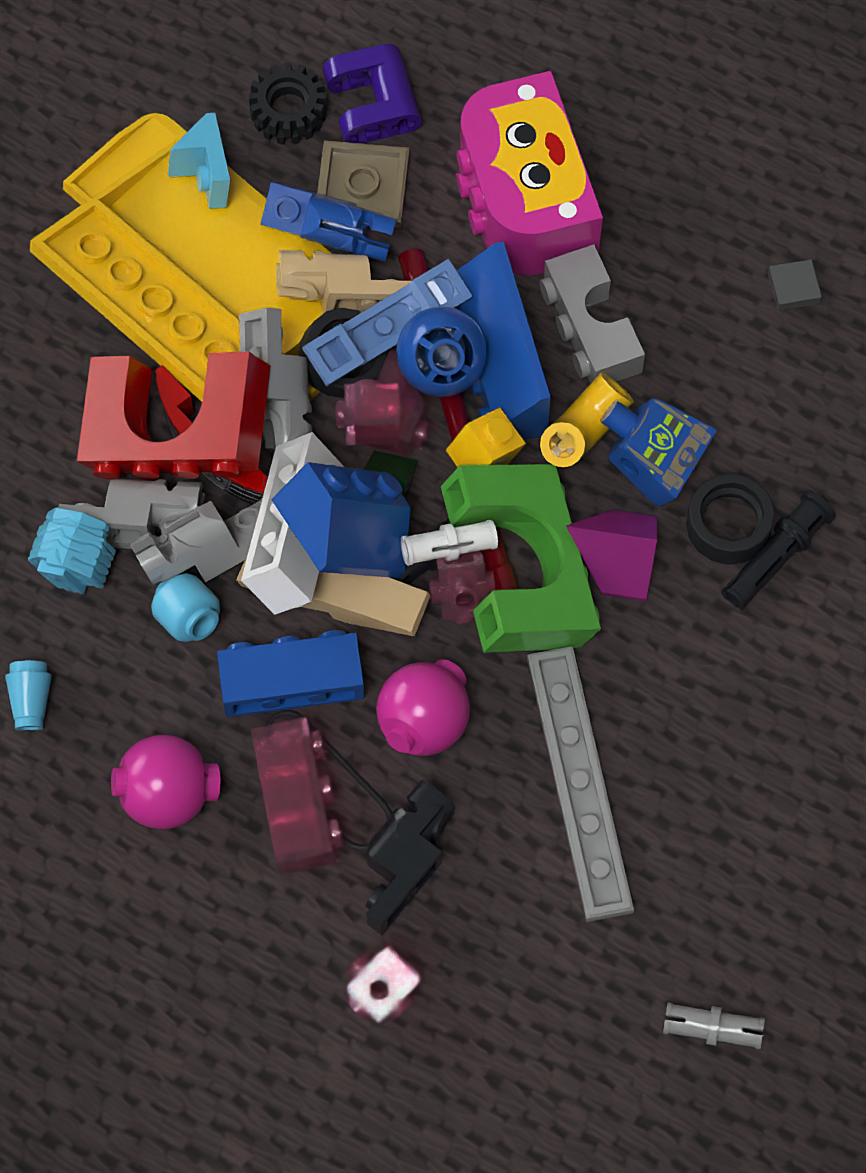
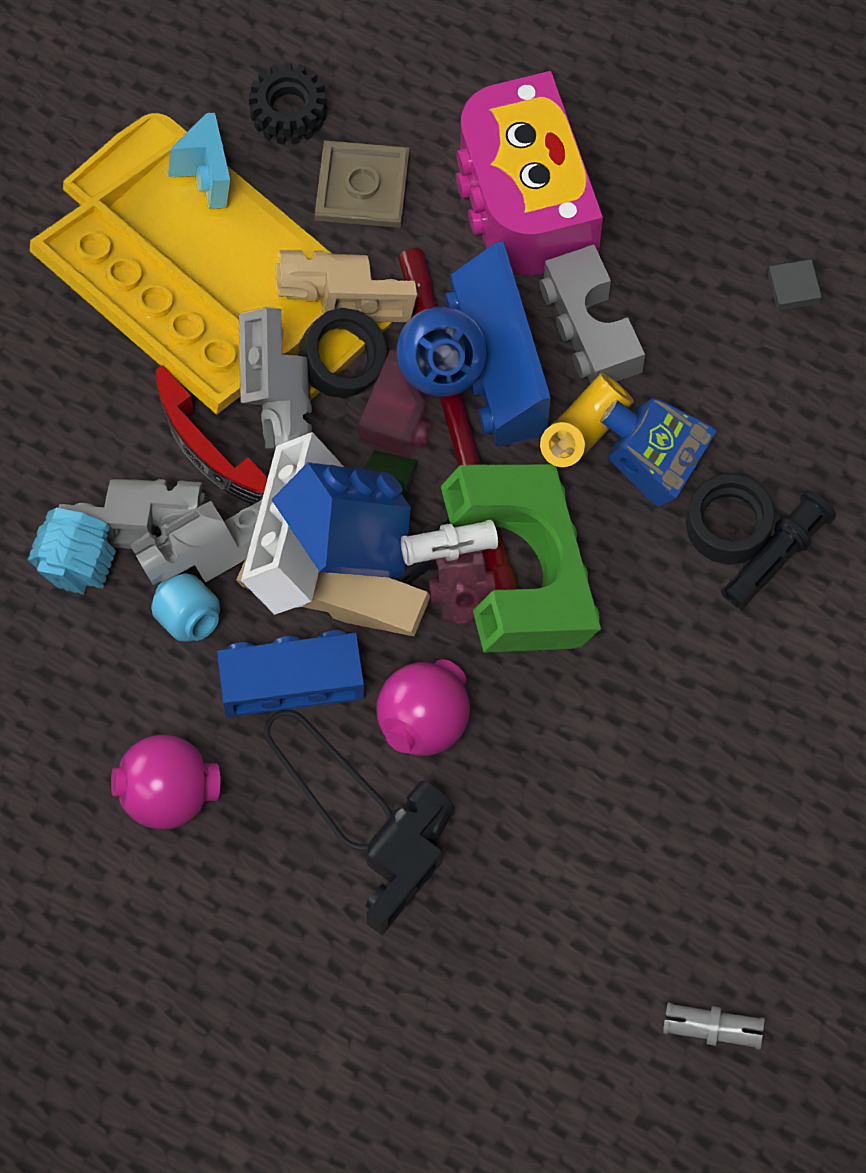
(28, 693): medium azure cone -> none
(219, 441): arch -> none
(296, 795): clear pink brick -> none
(326, 220): blue plate -> none
(370, 413): clear pink brick -> none
(379, 326): medium blue slope -> none
(386, 966): clear pink brick -> none
(395, 102): dark purple connector -> none
(486, 441): yellow brick -> none
(580, 784): light grey tile -> none
(618, 551): magenta slope -> none

